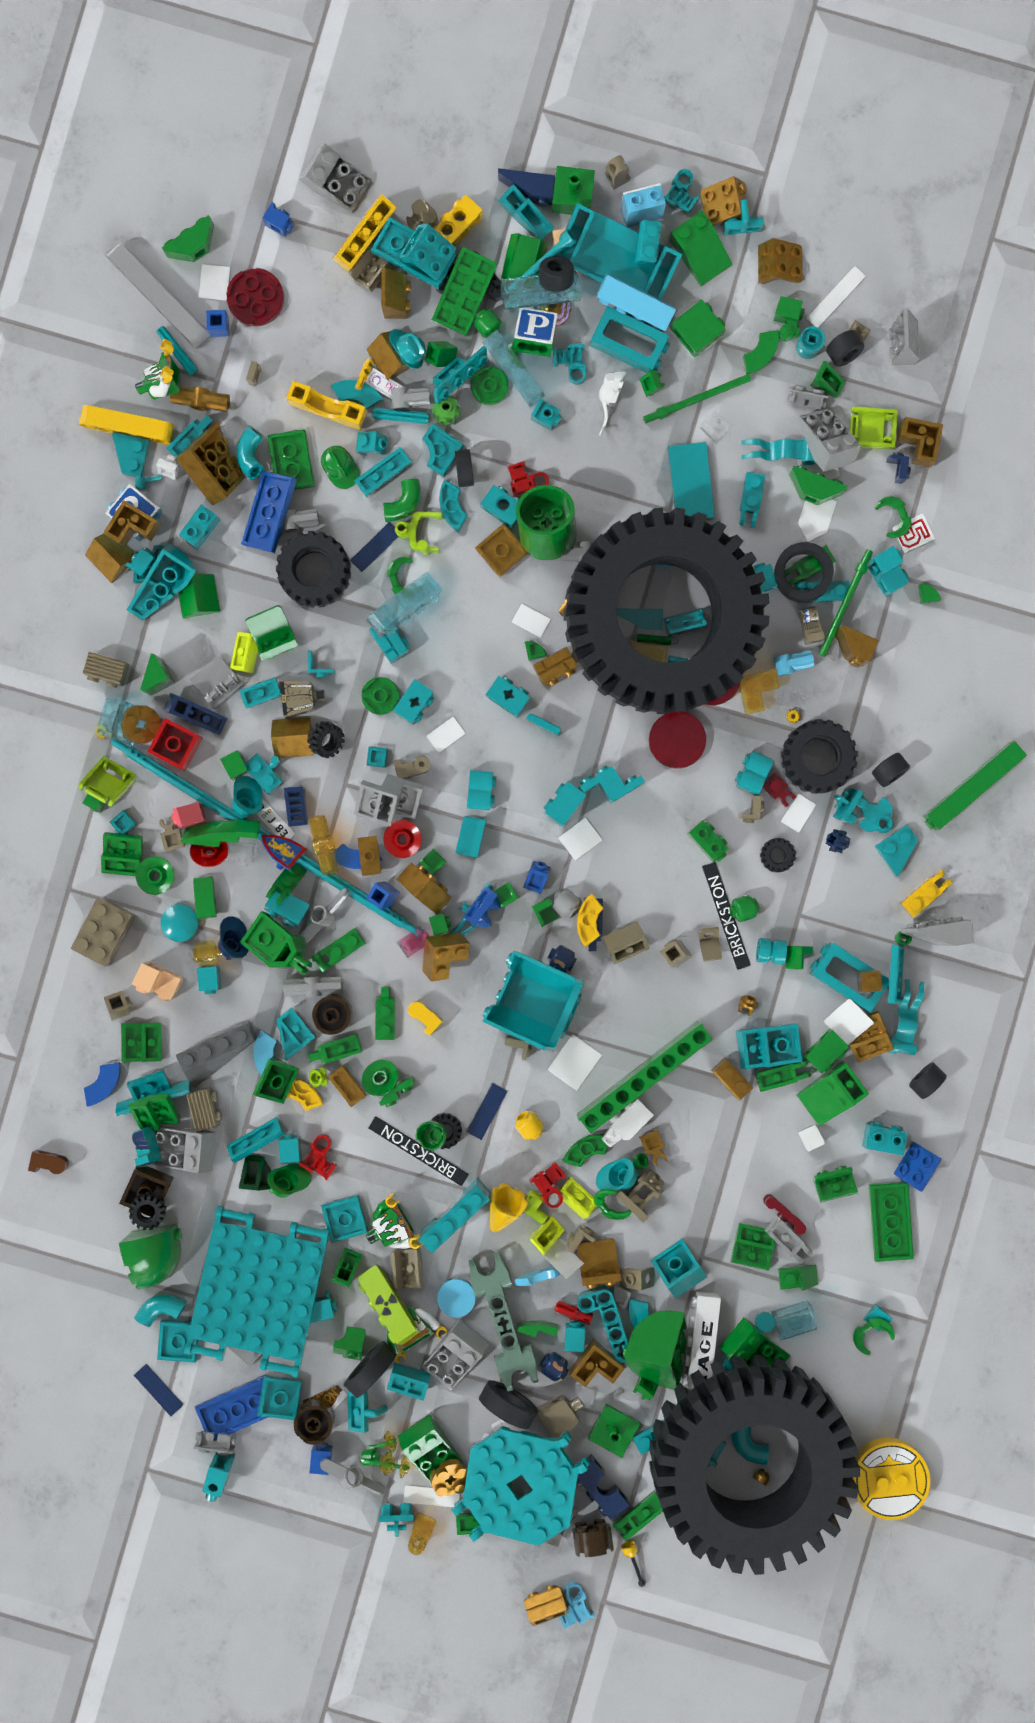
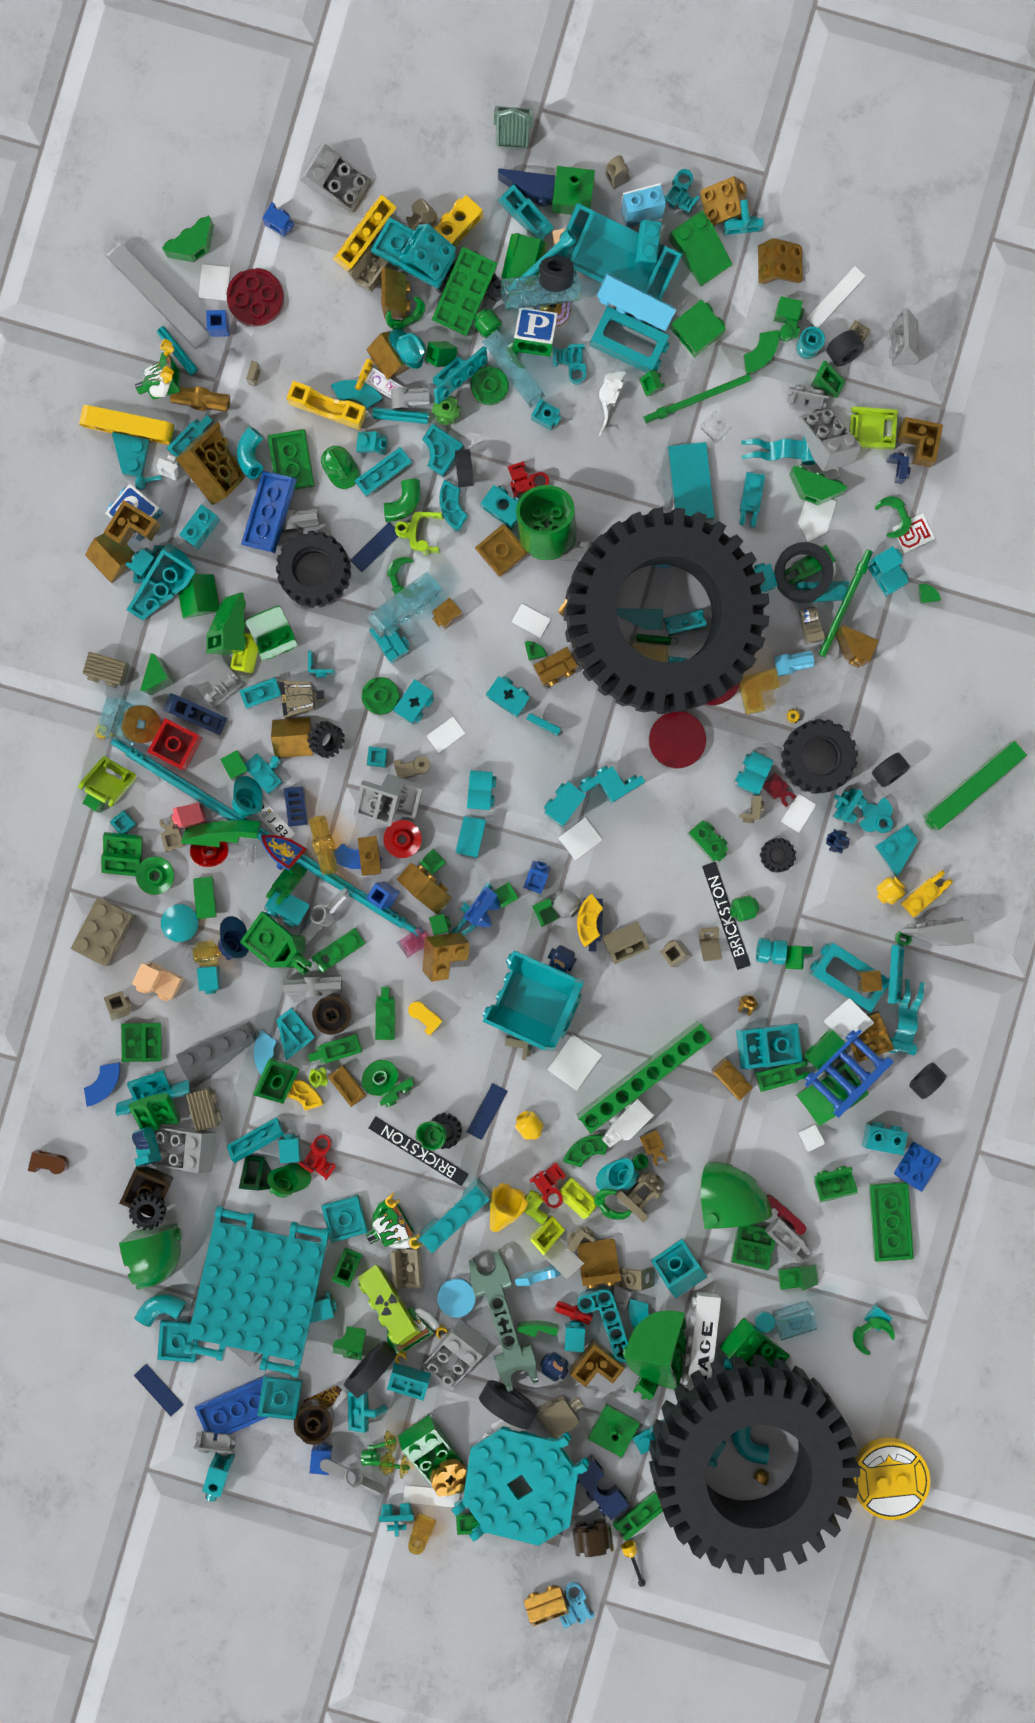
(227, 627): none -> green slope
(416, 316): none -> green piece
(446, 613): none -> pearl gold brick
(513, 126): none -> sand green piece
(731, 1198): none -> green brick
(866, 1077): none -> blue fence
(890, 890): none -> yellow head

